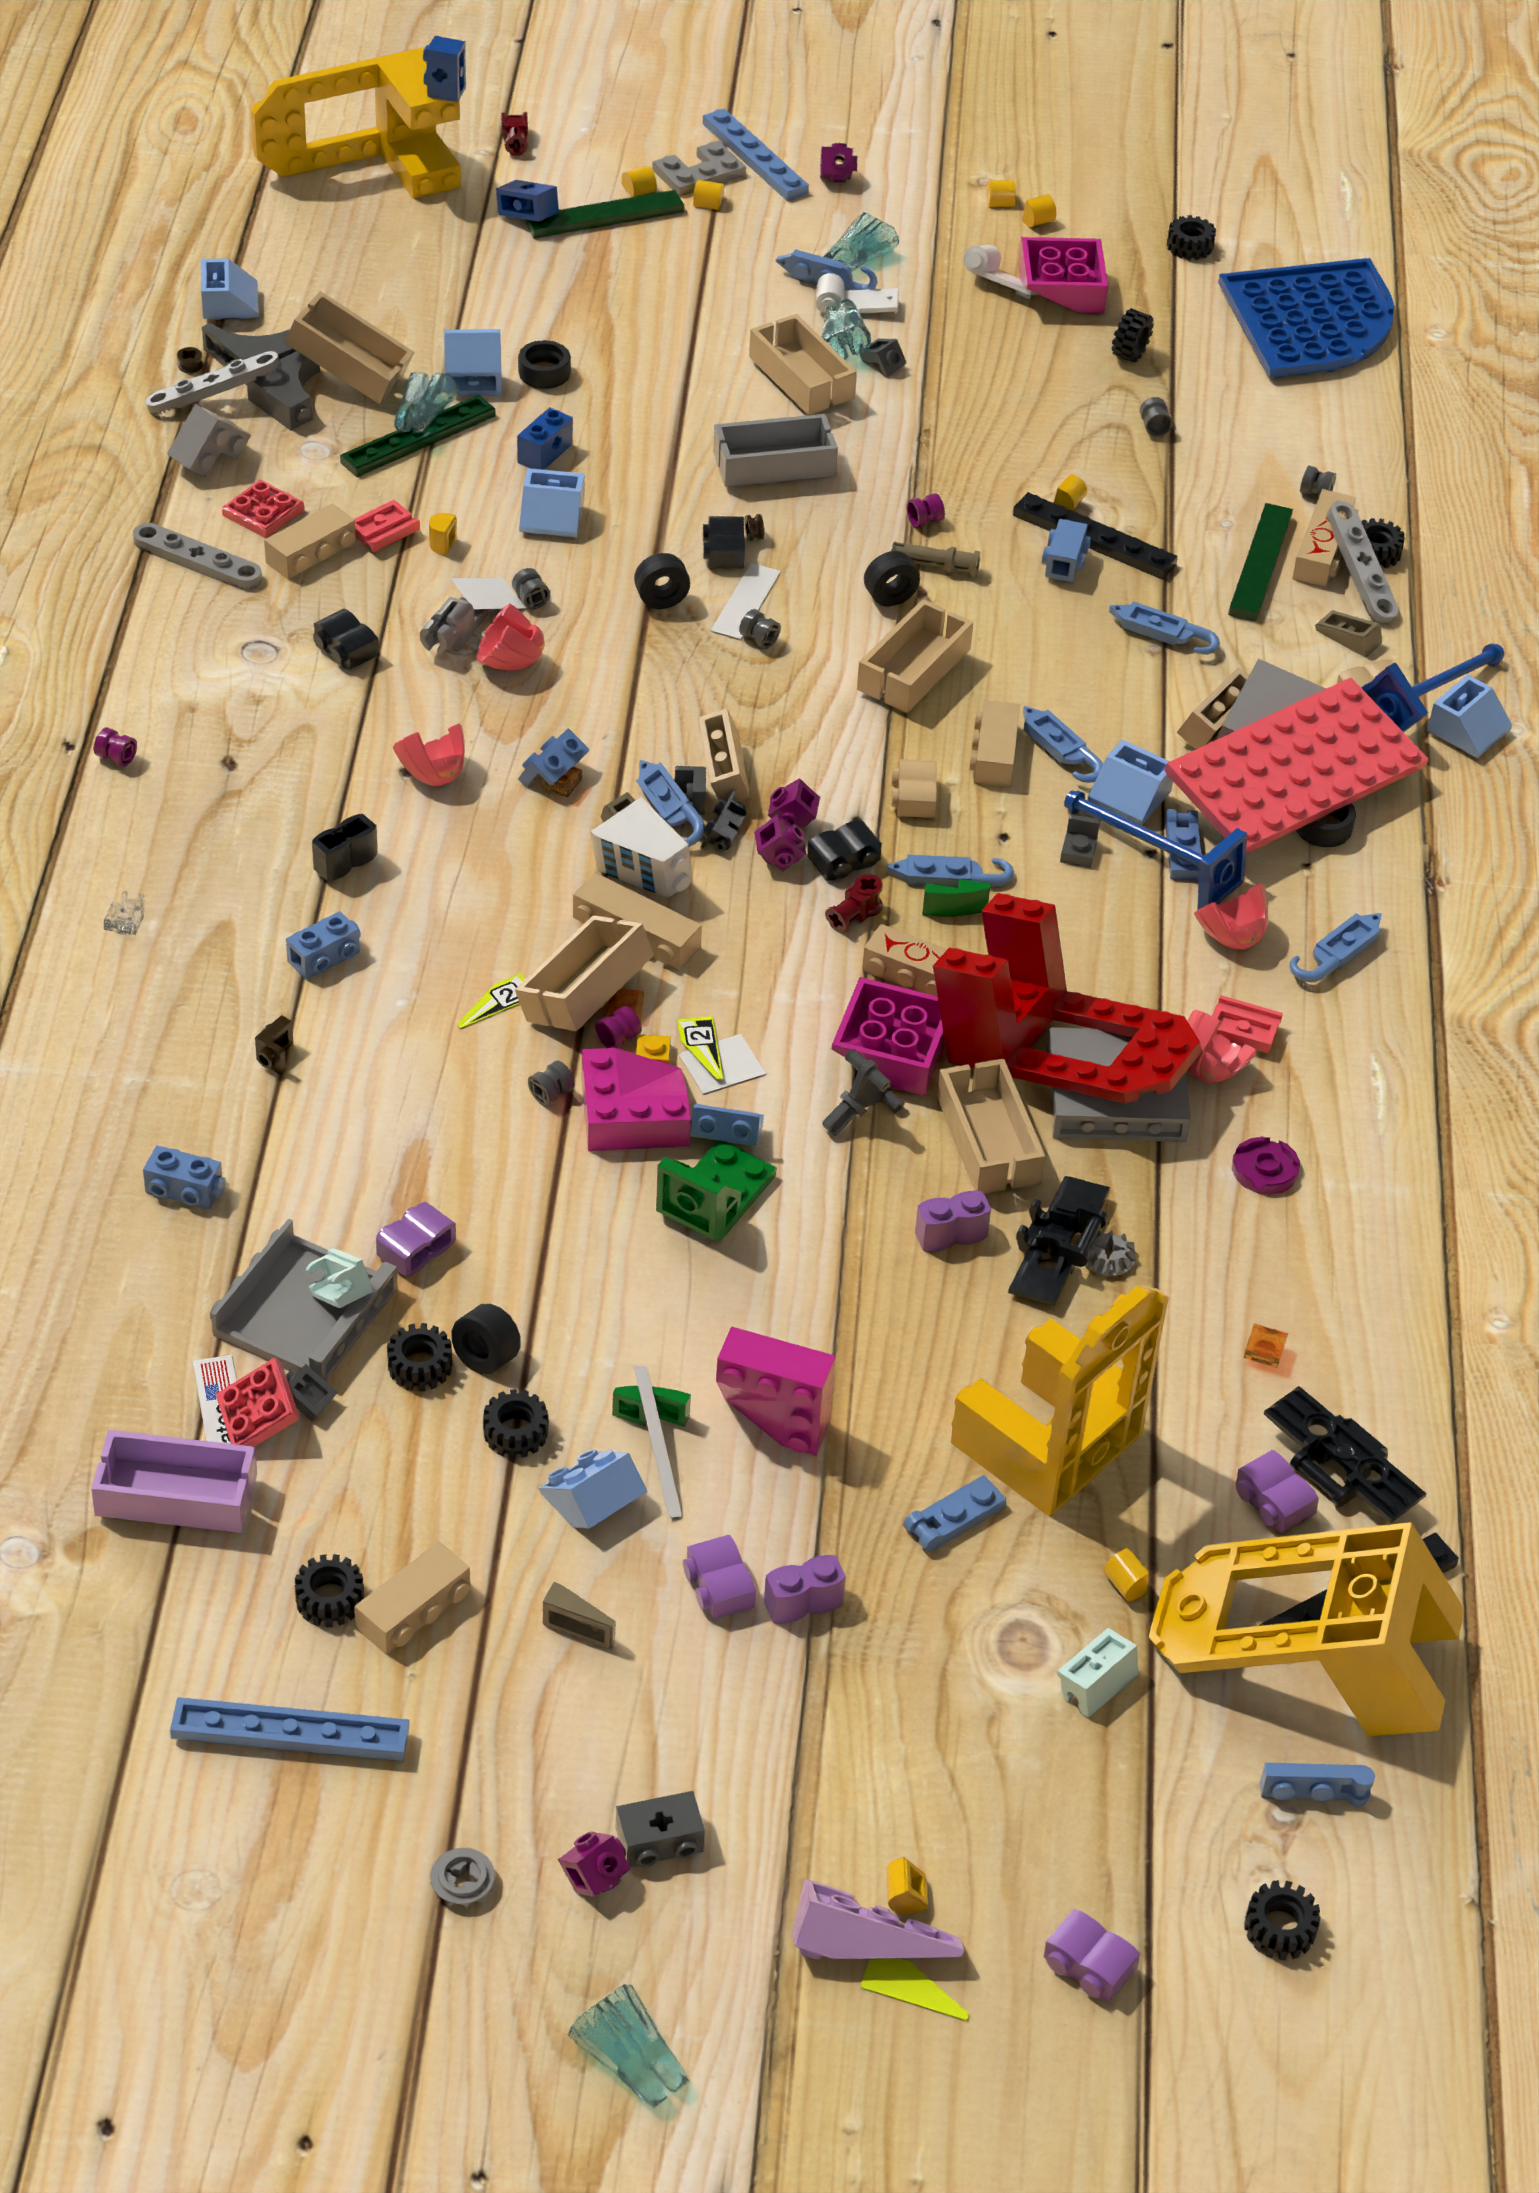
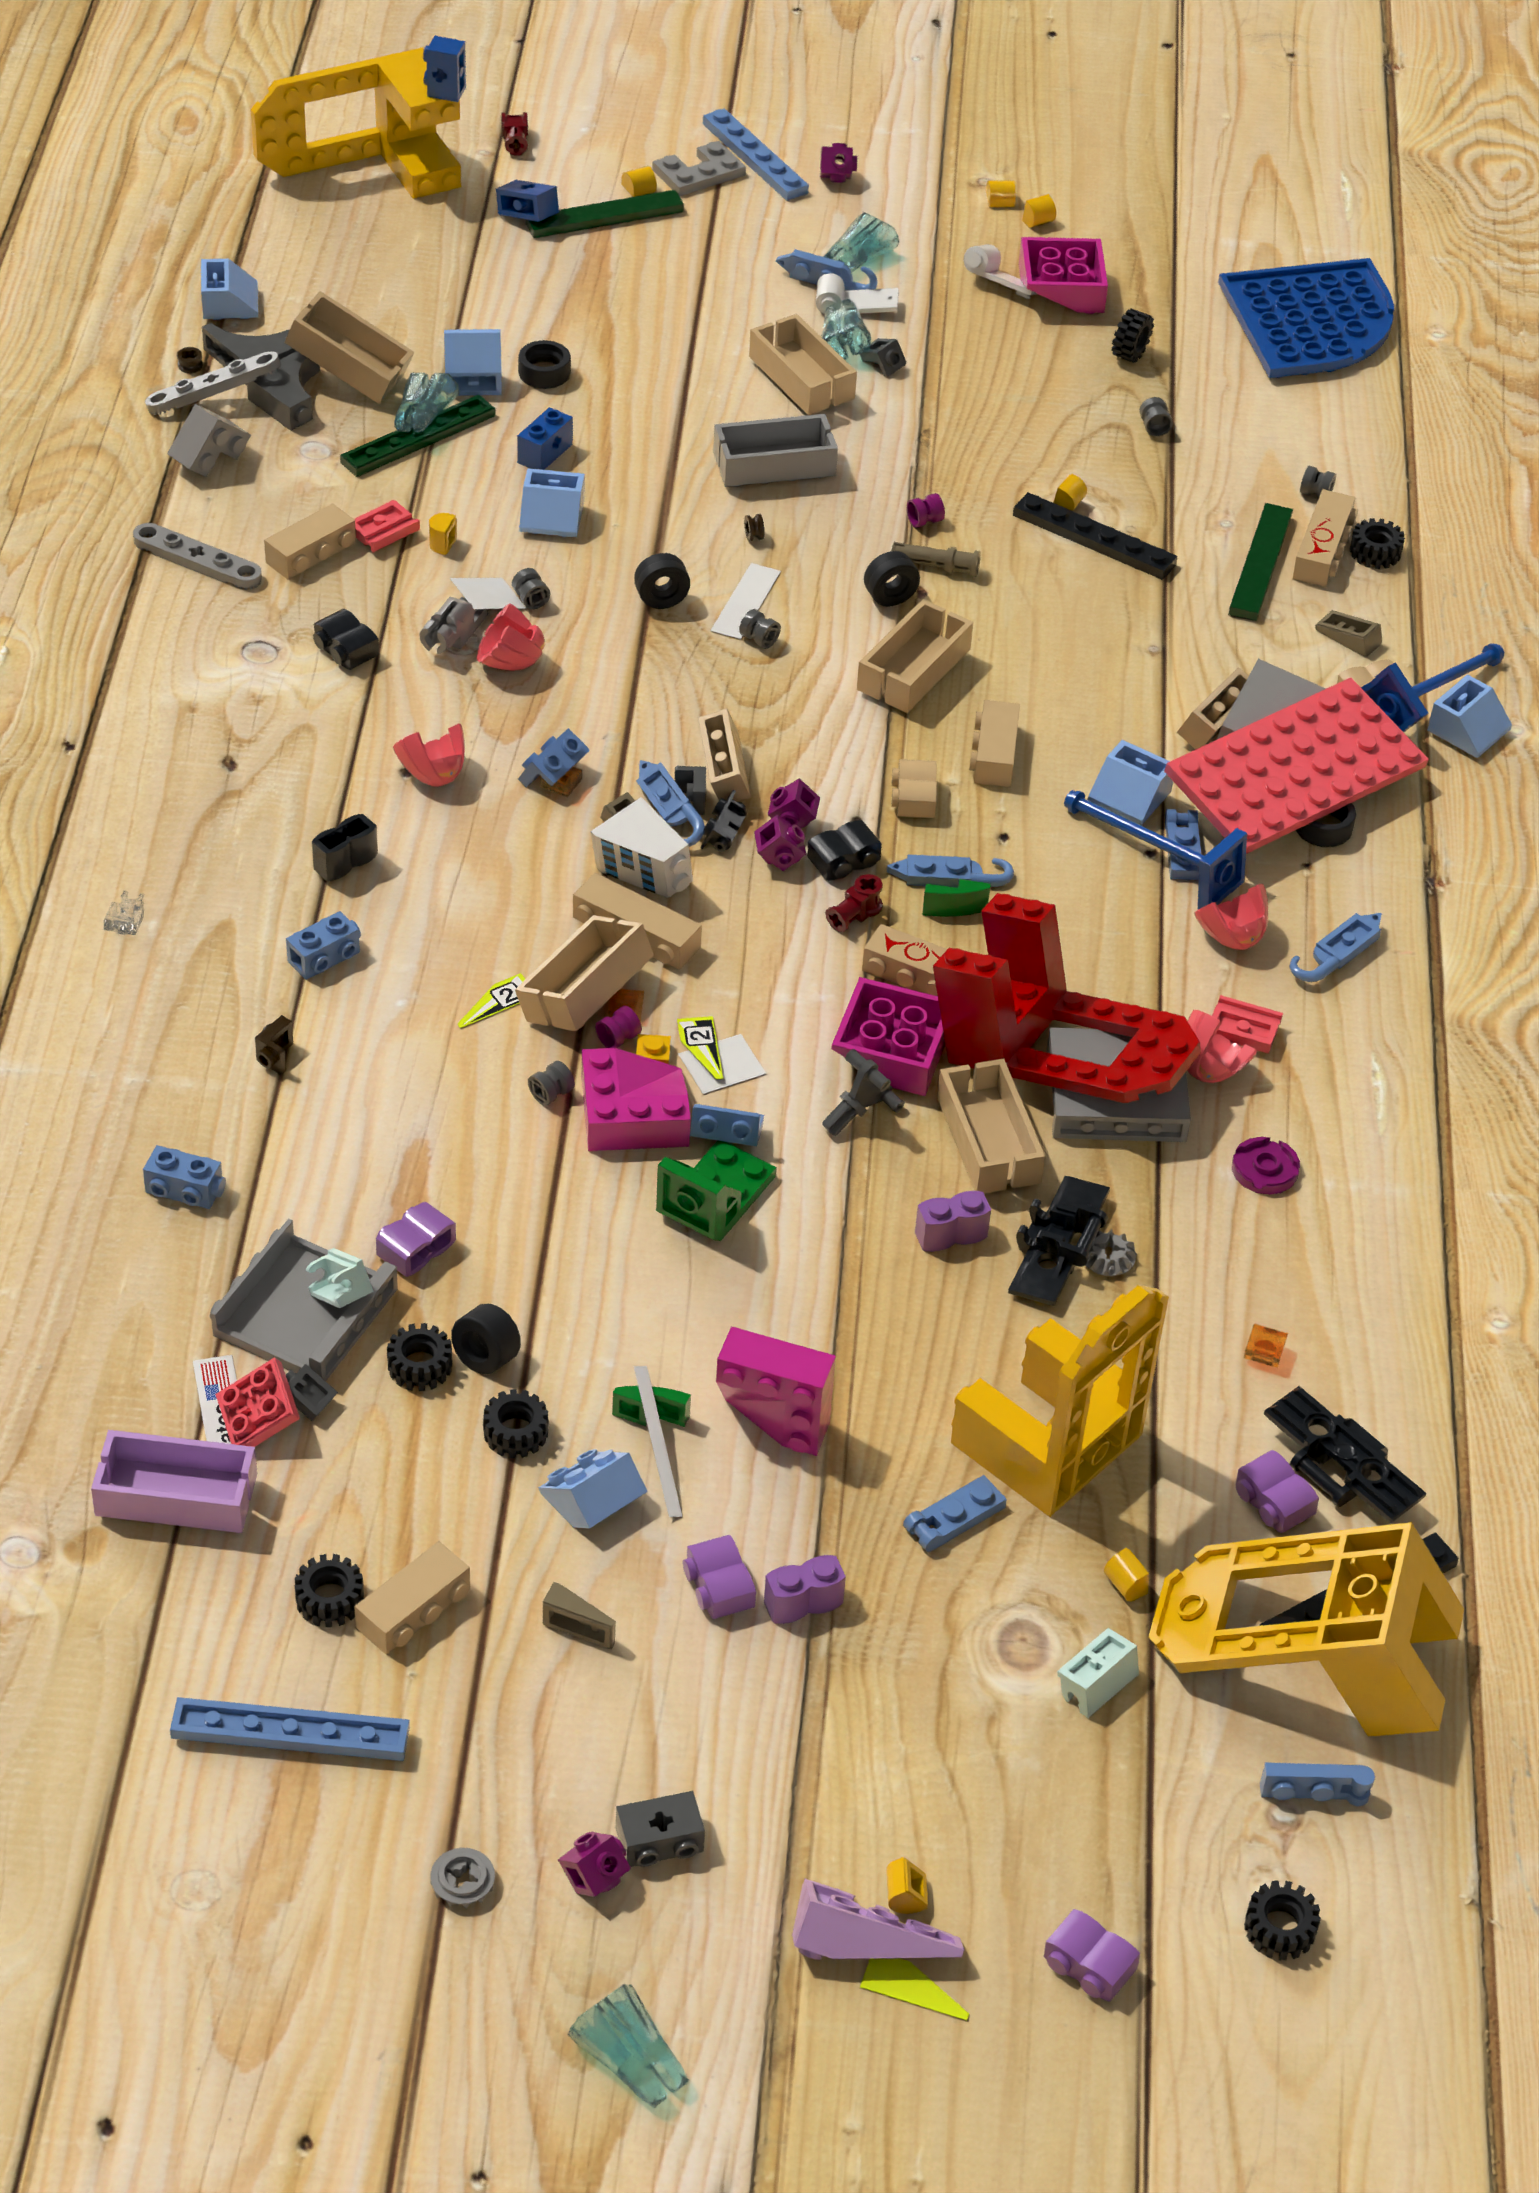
(112, 745): magenta wheel -> none
(263, 508): coral tile -> none
(708, 194): yellow brick -> none
(724, 541): black brick -> none
(1060, 741): medium blue plate -> none
(1066, 550): medium blue brick -> none
(1080, 841): dark grey bracket -> none
(1163, 626): medium blue plate -> none
(1191, 237): black tyre -> none
(1370, 578): light grey piece -> none

